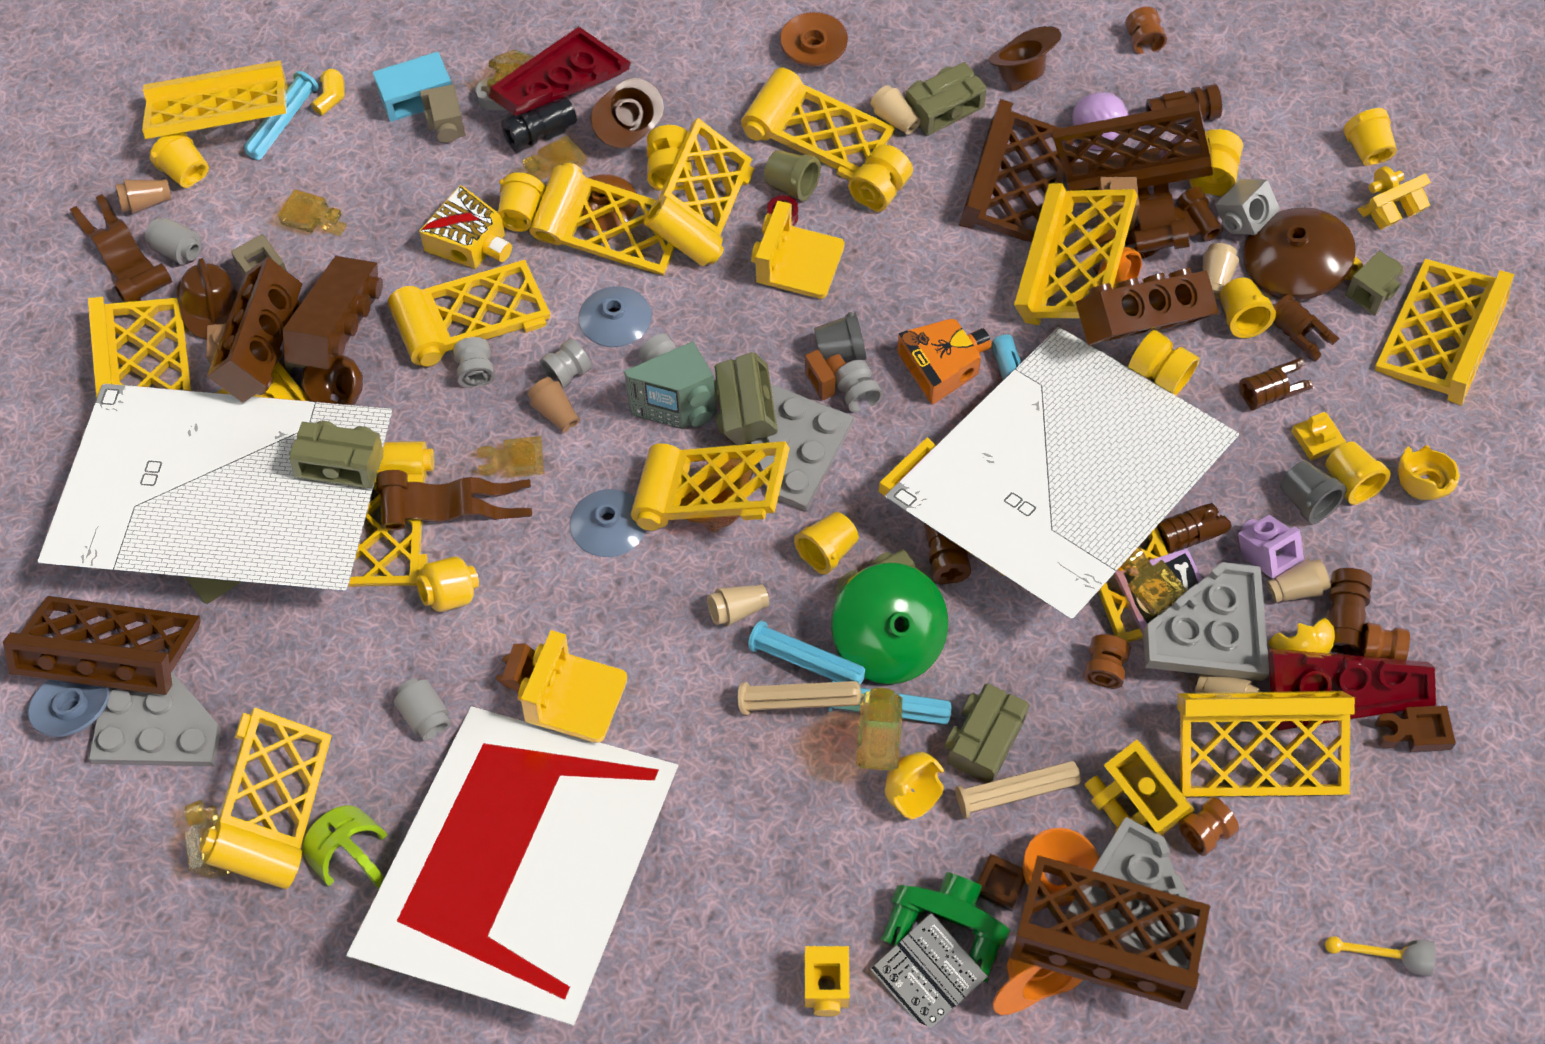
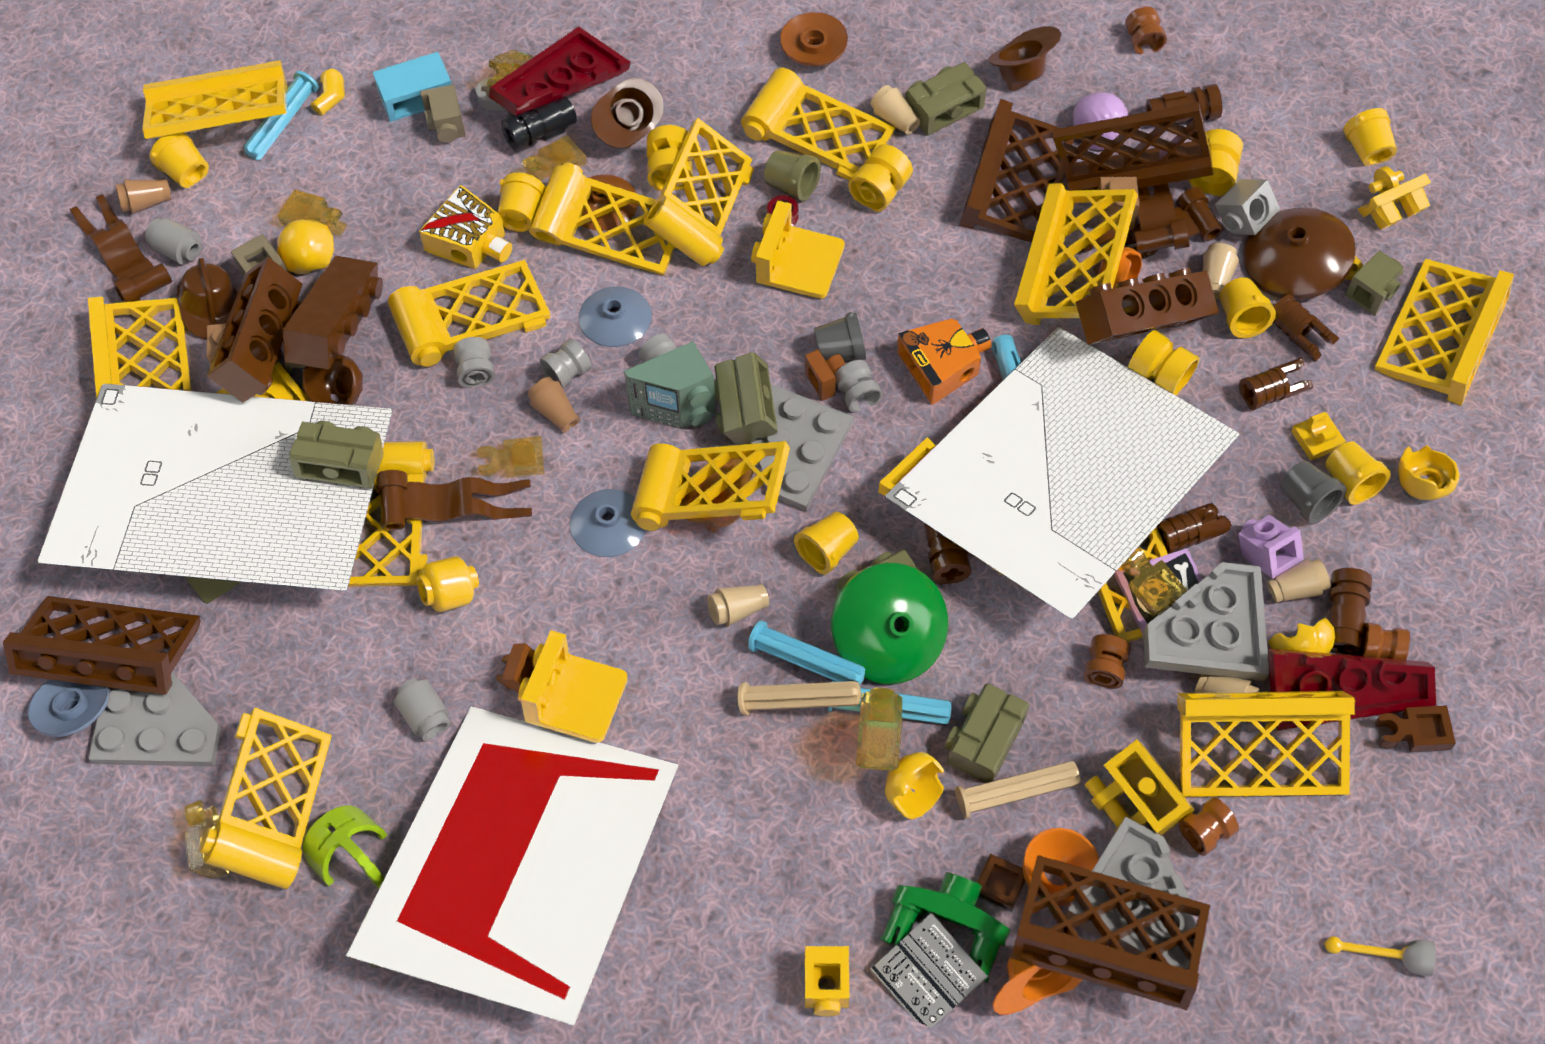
(305, 246): none -> yellow hair

